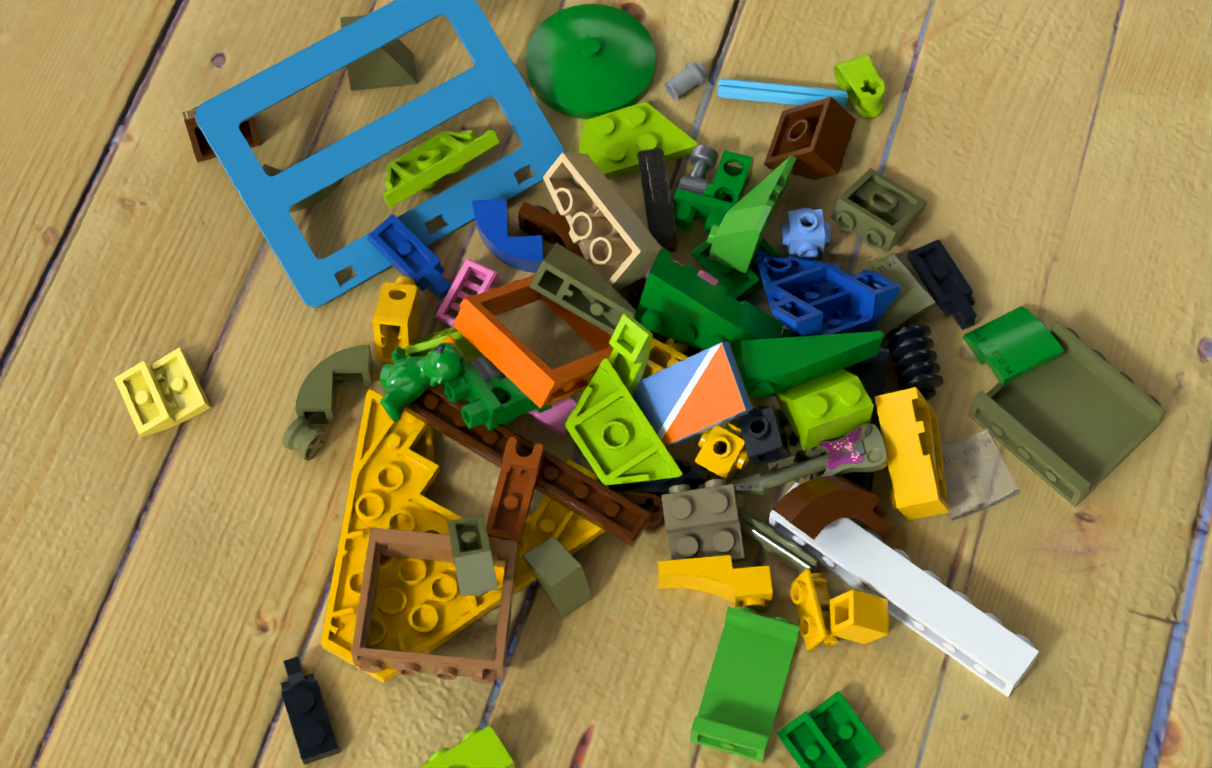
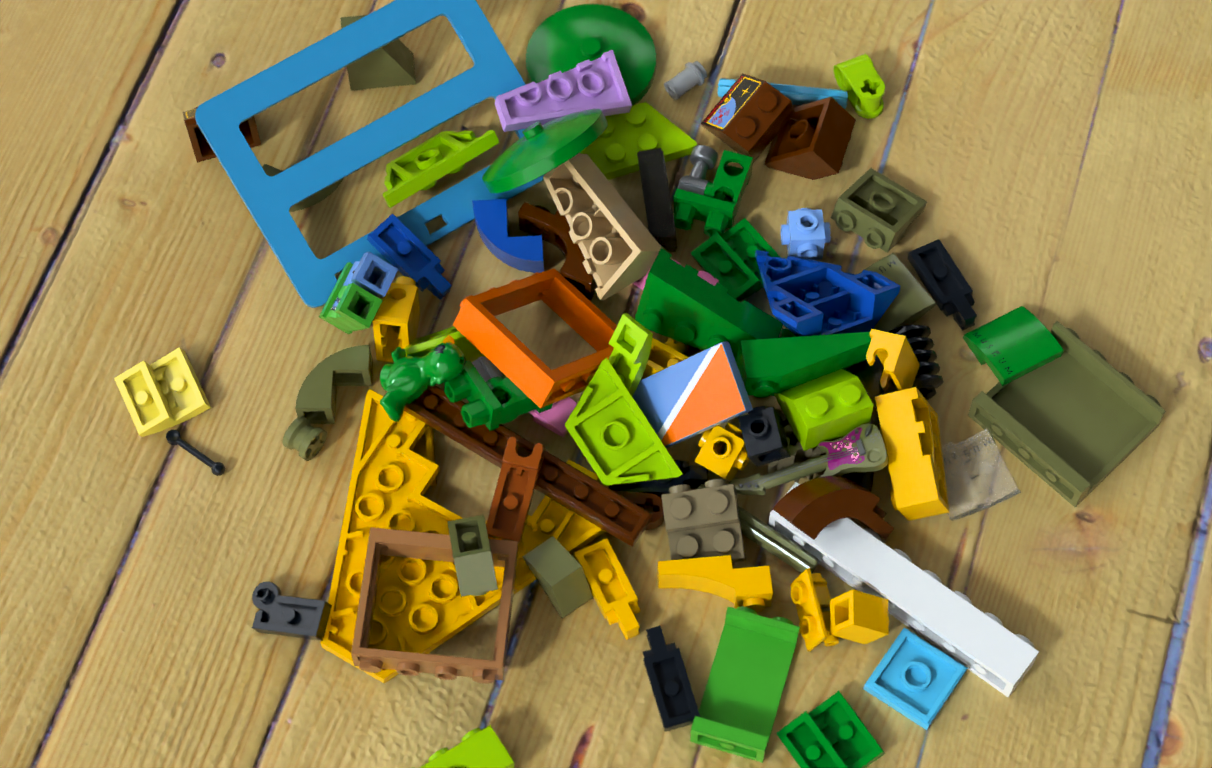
(174, 438): none -> black hinge
(289, 614): none -> black hinge
(307, 714): black hinge -> none
(358, 293): none -> hips
(469, 269): bright pink slope -> none
(544, 149): none -> green dish
(580, 289): olive slope -> none
(582, 88): none -> lavender wing
(610, 586): none -> yellow hinge
(669, 682): none -> black hinge
(746, 222): bright green wedge -> none
(749, 116): none -> reddish brown slope
(896, 358): none -> yellow hinge
(915, 678): none -> medium azure tile

